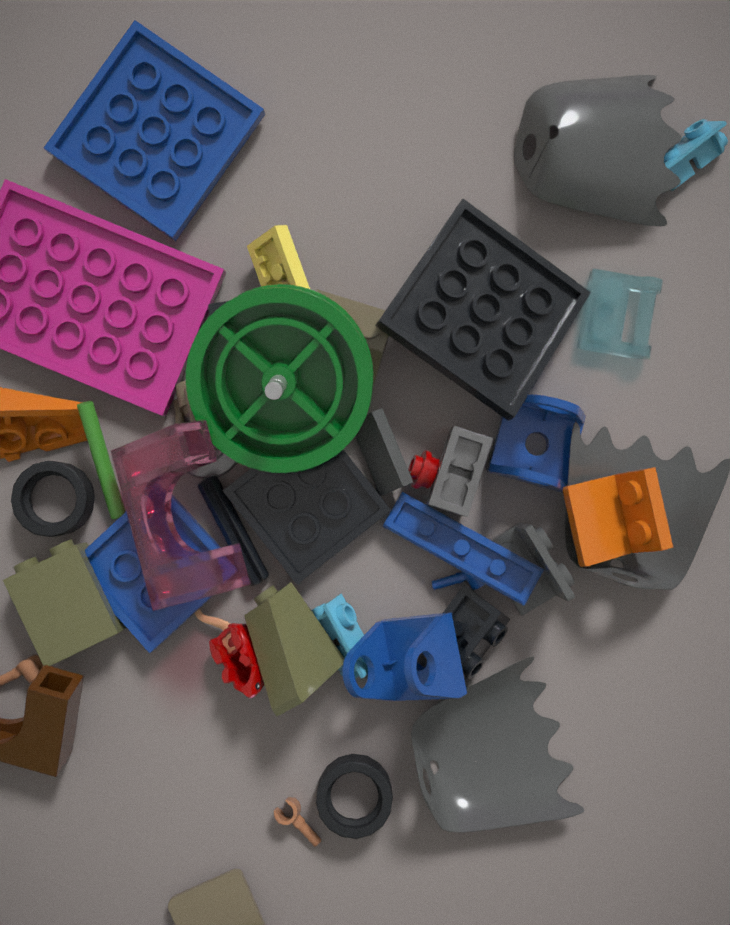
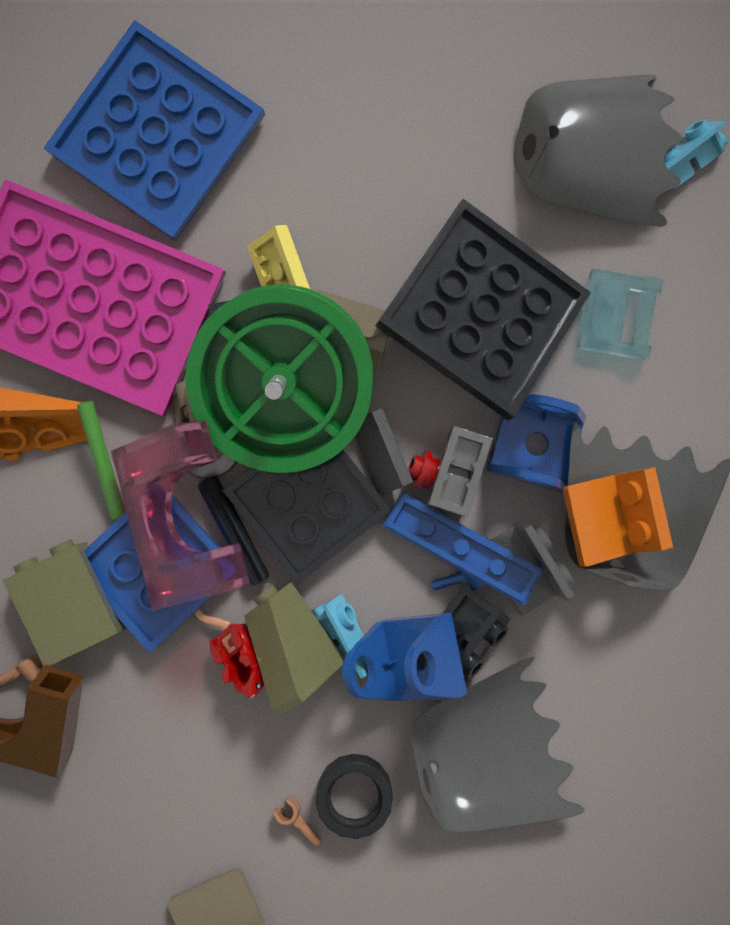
(23, 506): black tyre -> none

